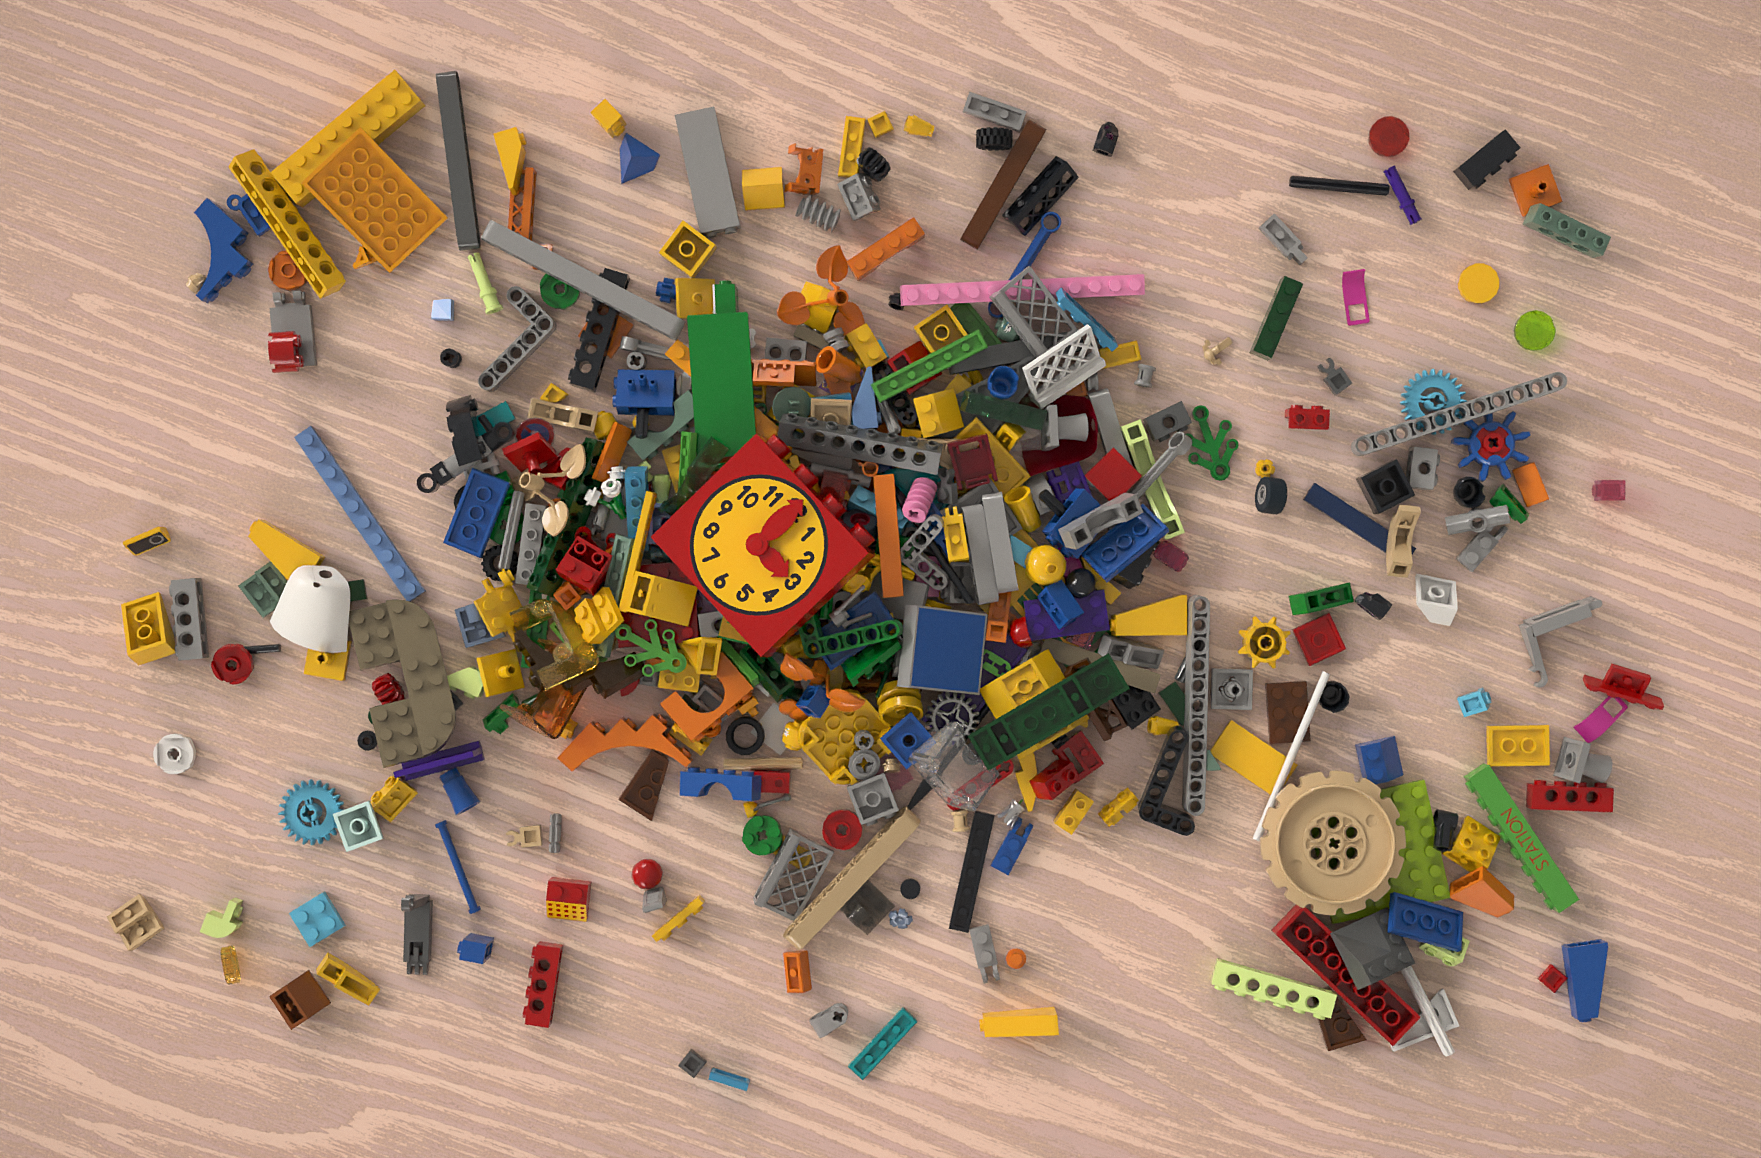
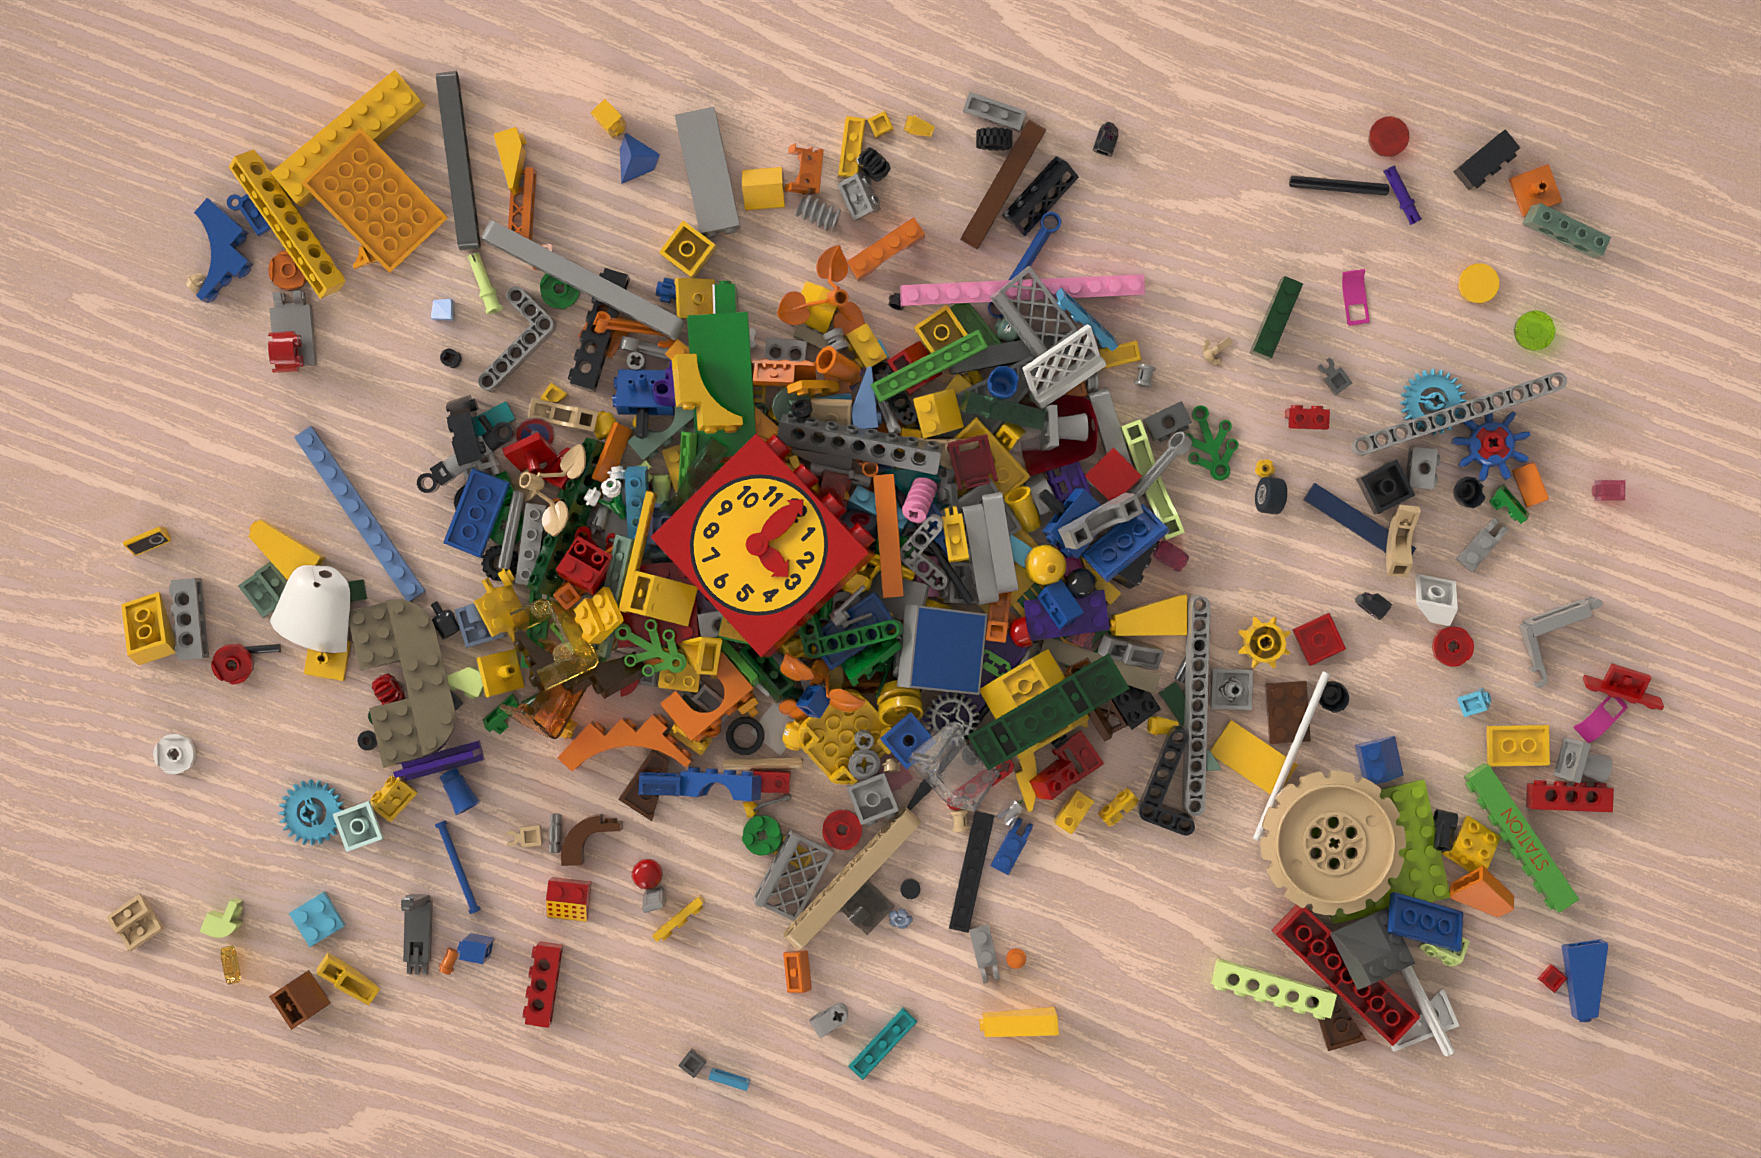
(444, 621): none -> black piece
(448, 961): none -> orange pin
(573, 845): none -> reddish brown arch
(604, 321): none -> orange piece
(659, 783): none -> blue hinge
(666, 384): none -> dark purple plate
(692, 393): none -> yellow arch
(802, 408): none -> black tile
(815, 387): none -> light orange hinge
(1283, 239): light grey hinge -> none
(1321, 599): green slope -> none
(1458, 656): none -> red plate
(1490, 517): light grey piece -> none

